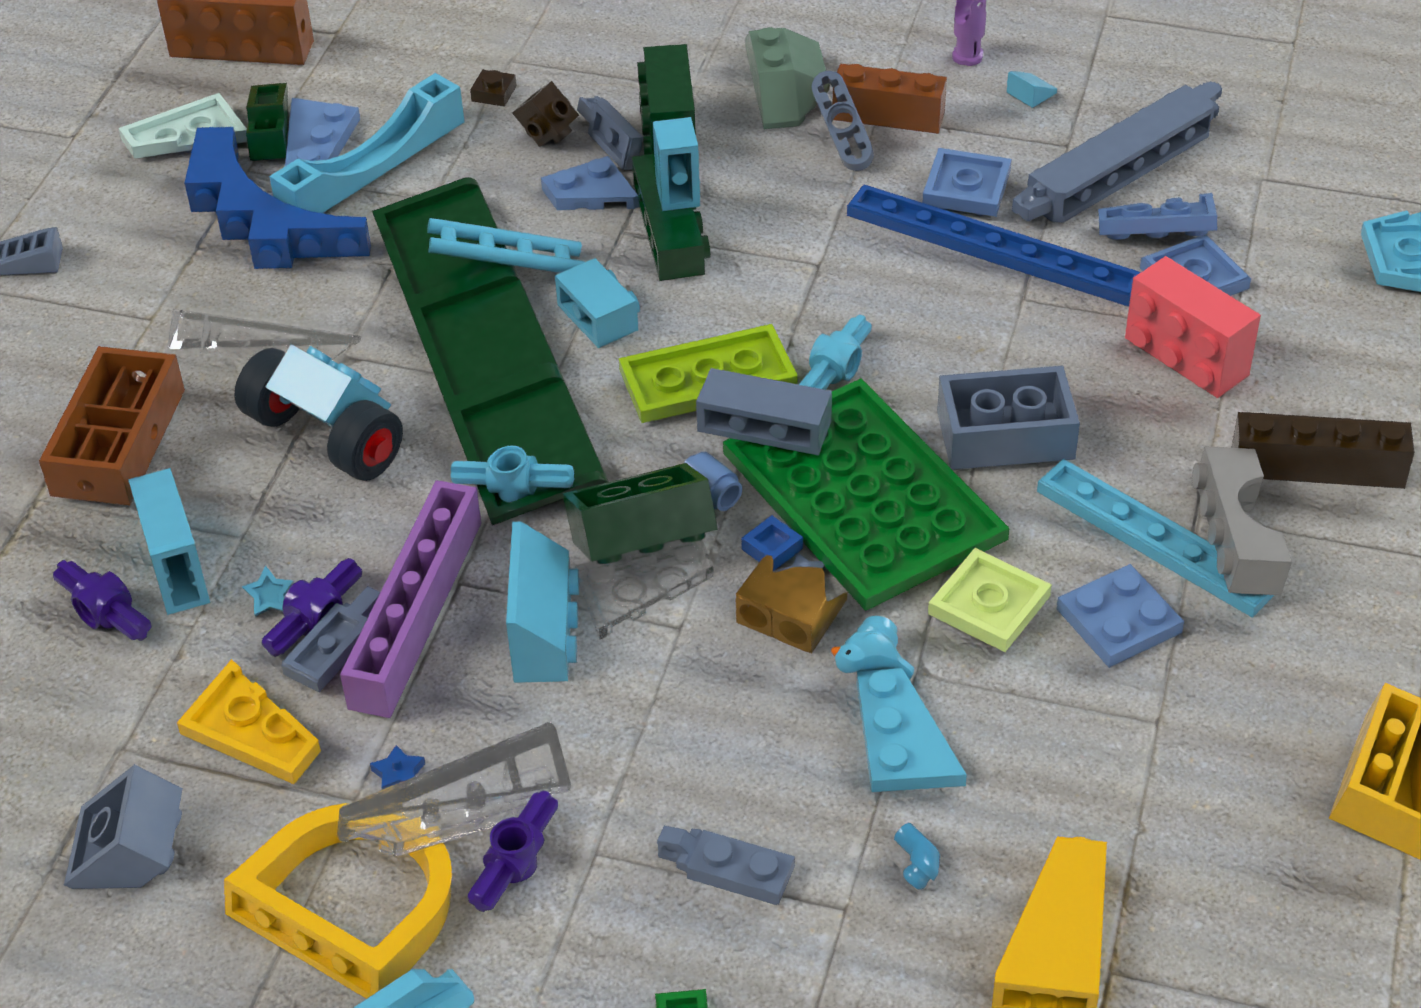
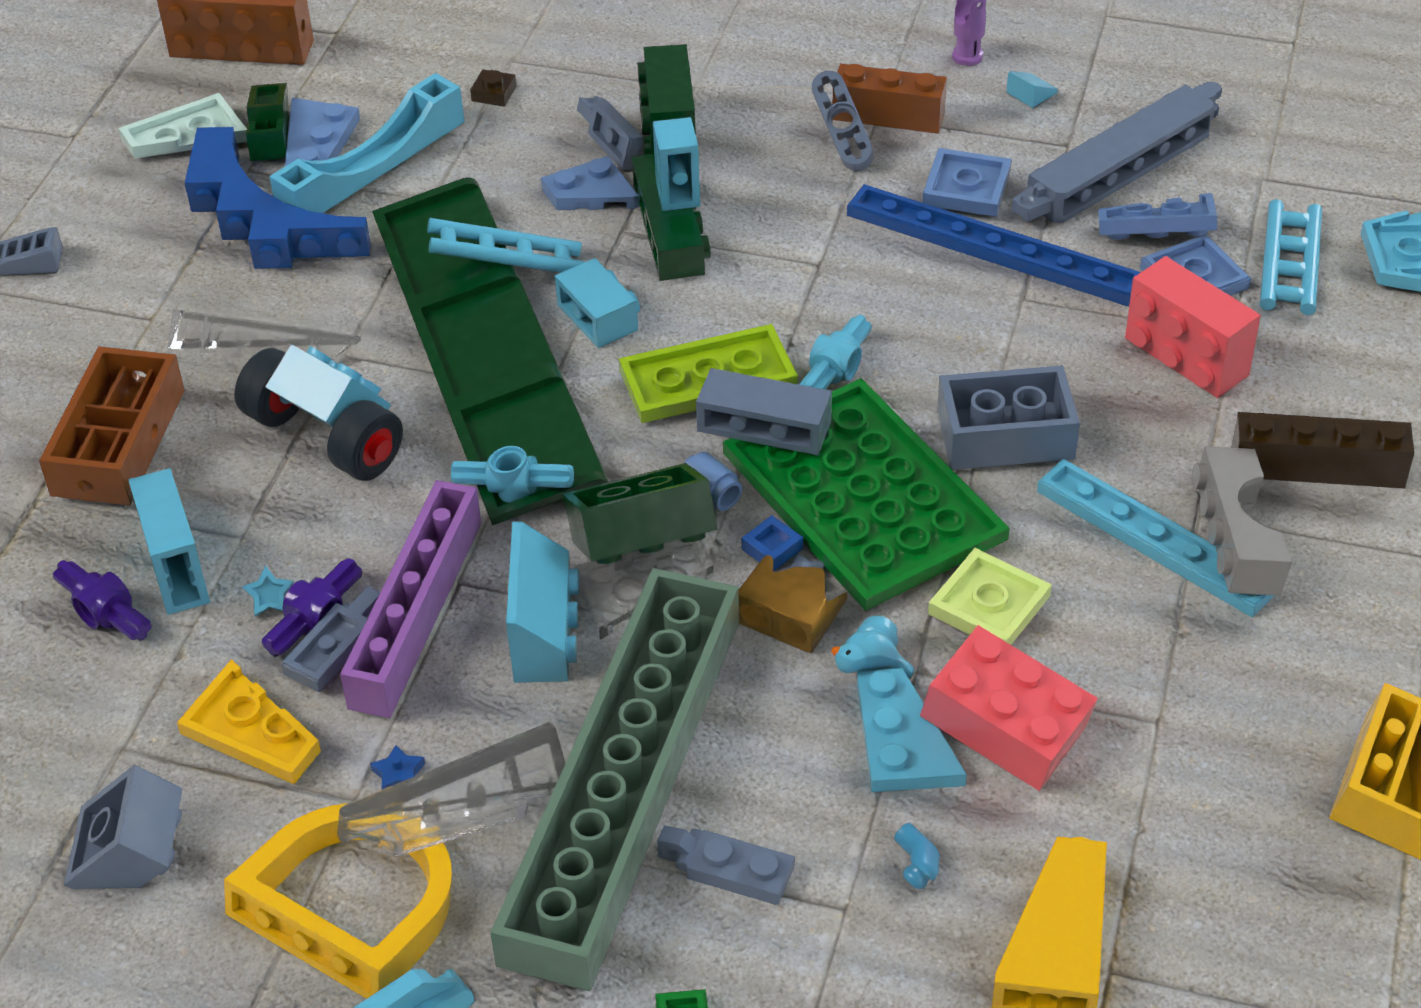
(509, 866): dark purple axle -> none
(546, 115): dark brown brick -> none
(616, 782): none -> sand green brick
(783, 74): sand green wedge -> none
(1008, 707): none -> coral brick
(1120, 615): medium blue plate -> none
(1274, 266): none -> medium azure bar

